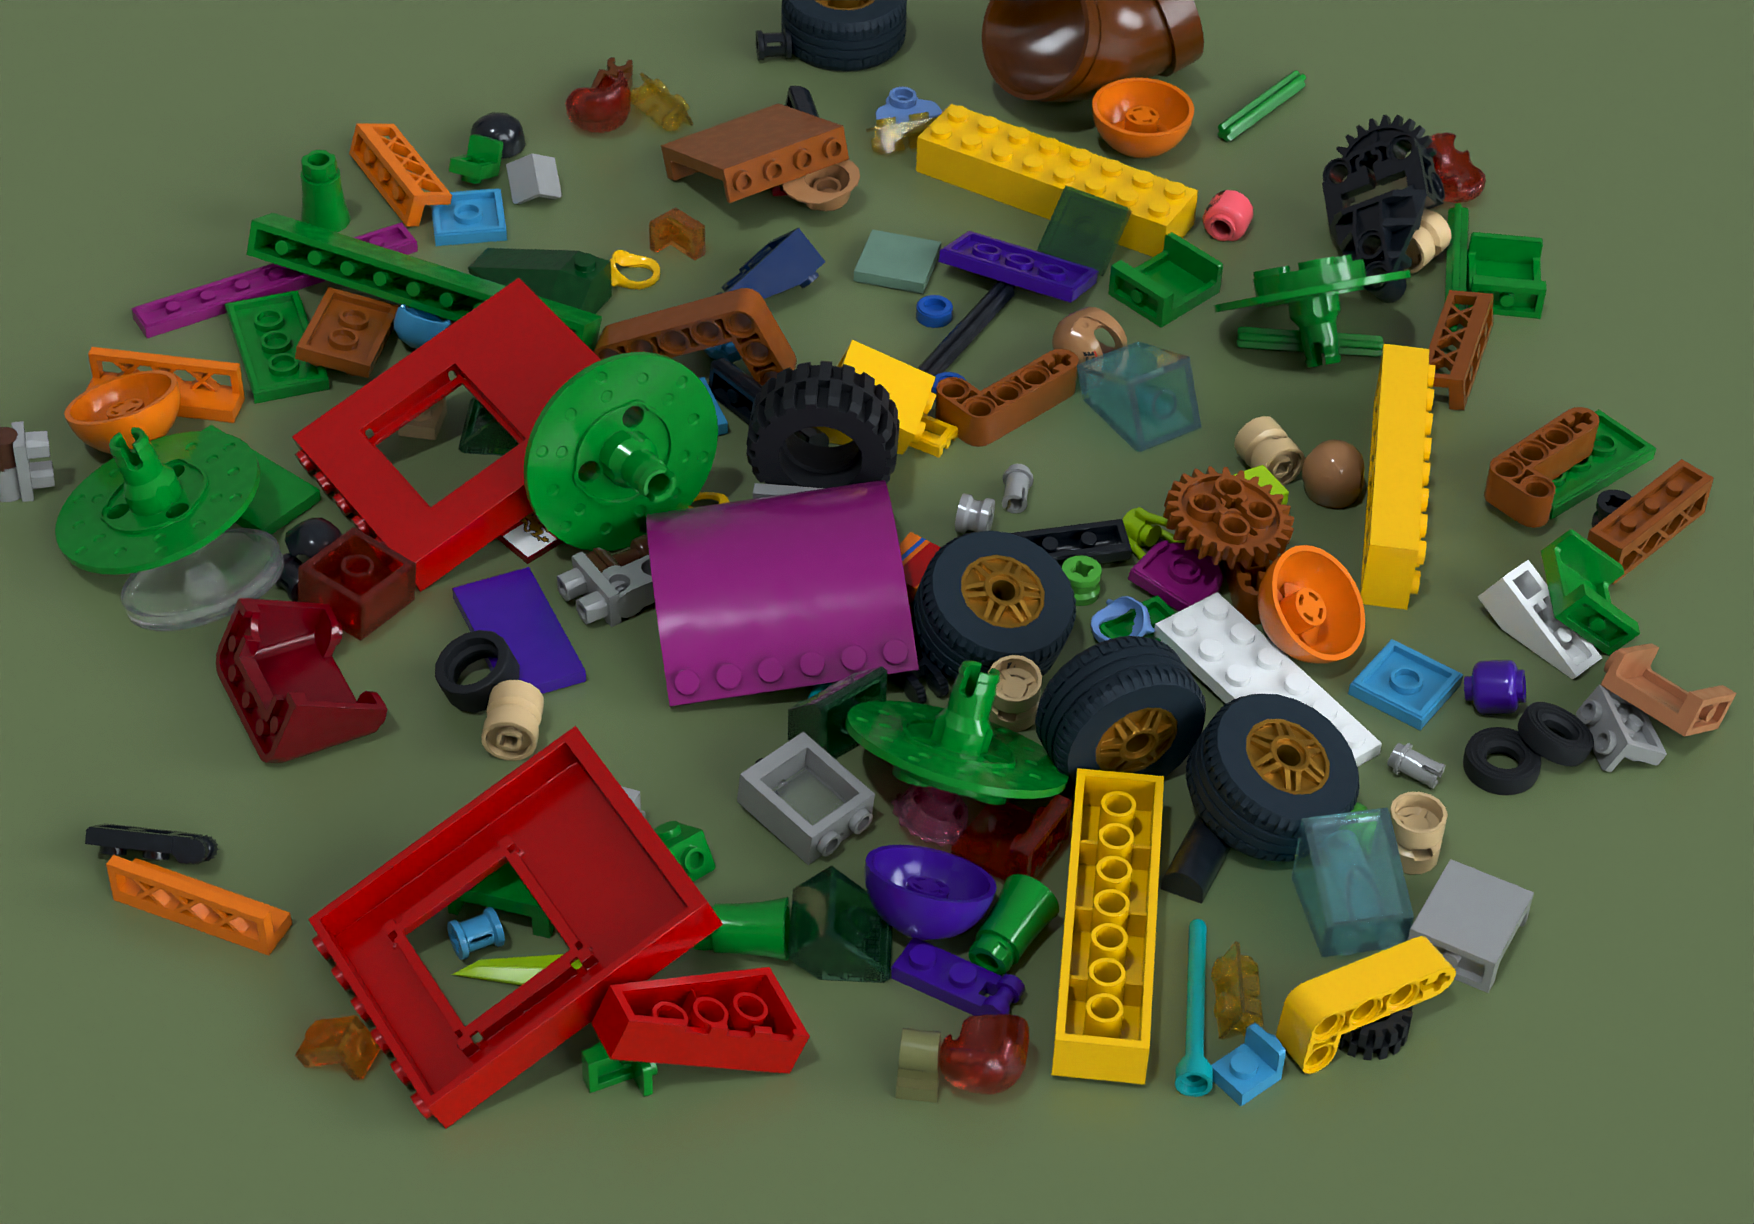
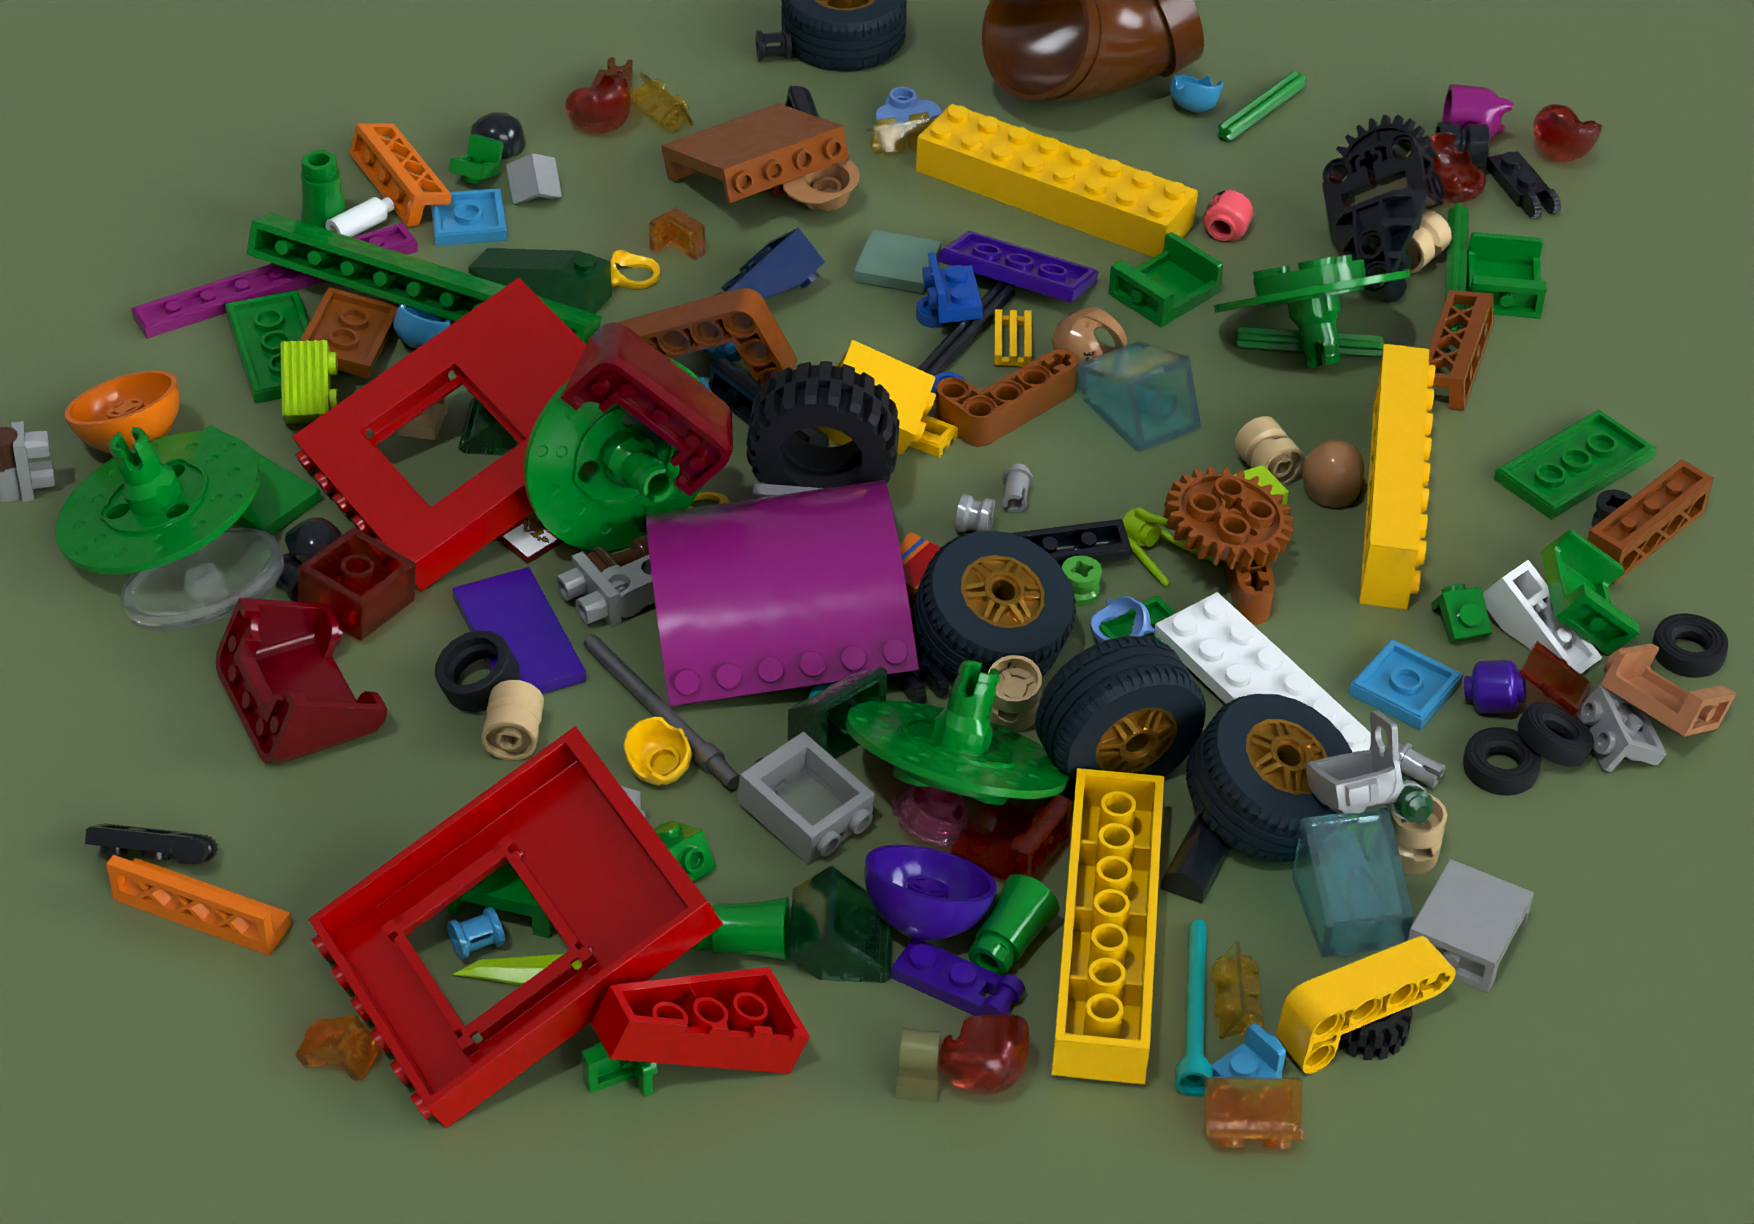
(198, 398): orange fence -> none
(307, 380): none -> lime brick
(361, 217): none -> white cylinder
(656, 391): none -> dark red windscreen
(657, 751): none -> yellow hair
(706, 754): none -> flat silver bar
(952, 291): none -> blue bracket
(1012, 321): none -> yellow tile
(1084, 229): clear green tile -> none
(1142, 116): orange piece -> none
(1177, 574): magenta tile -> none
(1195, 94): none -> dark azure hair
(1253, 1110): none -> clear orange bracket
(1311, 606): orange piece -> none
(1370, 778): none -> light grey piece
(1463, 613): none -> green bracket
(1472, 137): none -> black wheel
(1475, 105): none -> magenta piece
(1523, 184): none -> black hinge
(1523, 474): dark orange beam -> none
(1555, 678): none -> clear red piece
(1563, 134): none -> clear red piece
(1694, 628): none -> black tyre

